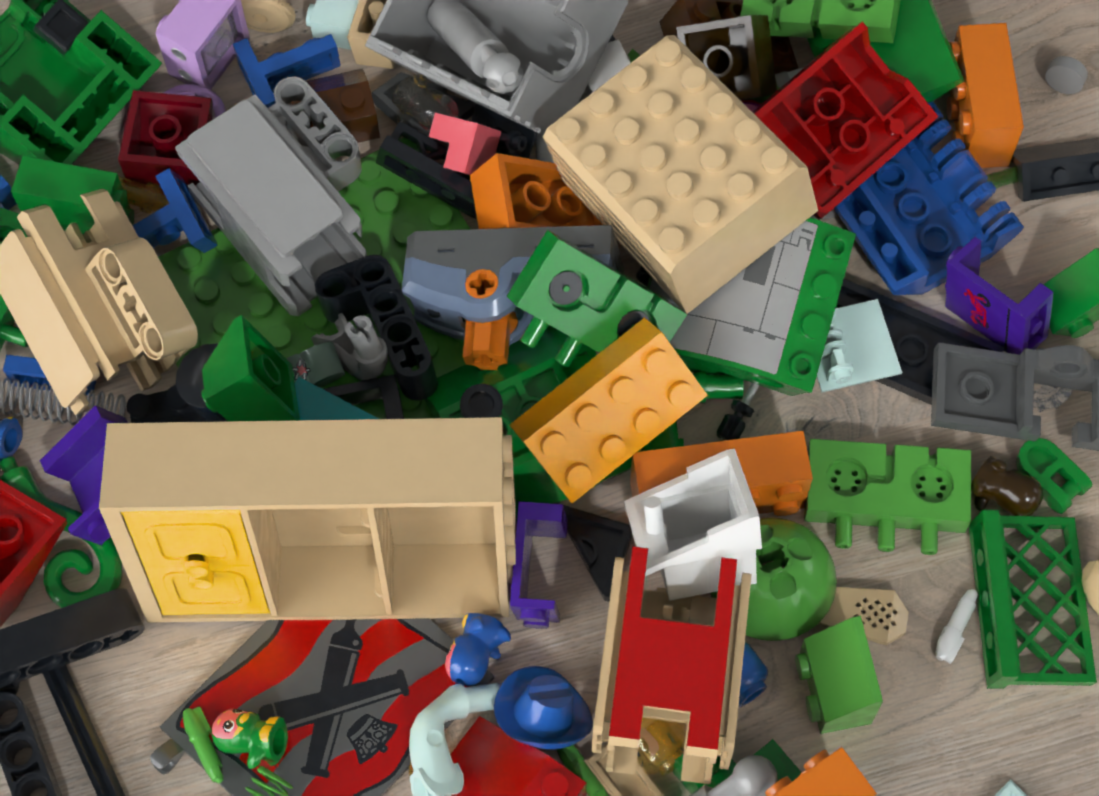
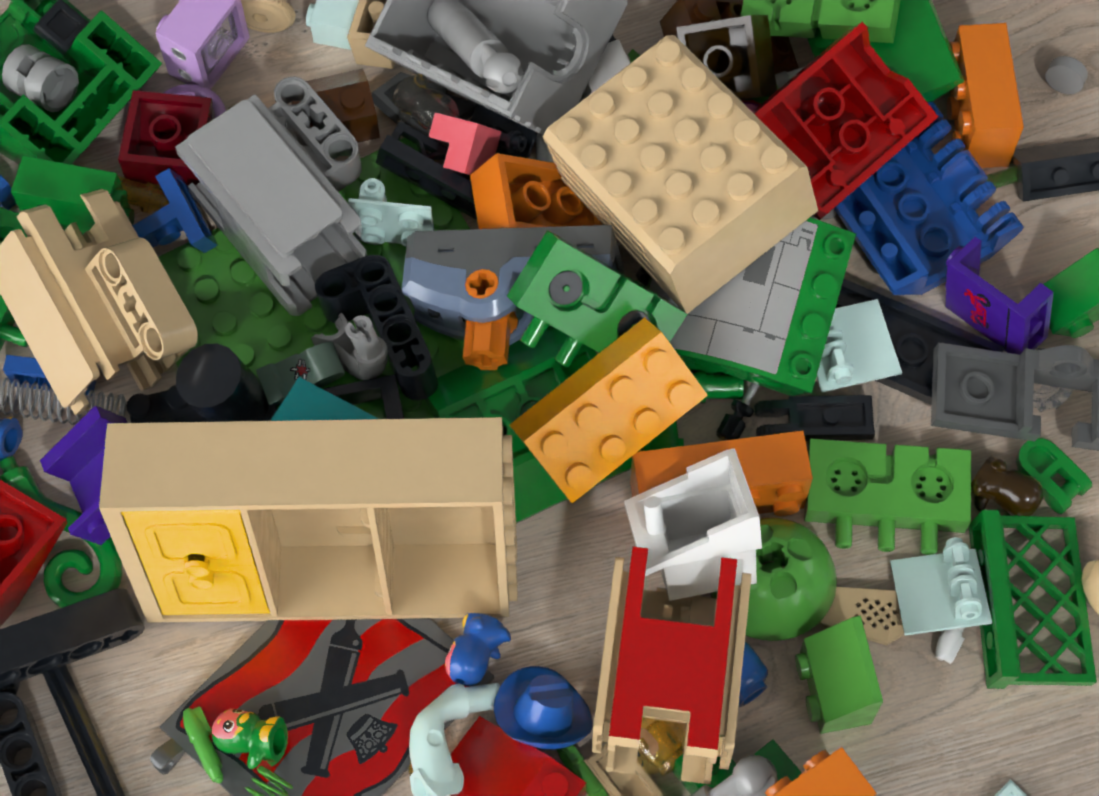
(40, 78): none -> light grey wheel
(249, 378): green slope -> none
(305, 62): blue bracket -> none
(387, 220): none -> light aqua hinge
(481, 402): black tile -> none
(539, 521): dark purple panel -> none
(598, 544): black tile -> none
(820, 417): none -> black hinge
(941, 590): none -> light aqua hinge

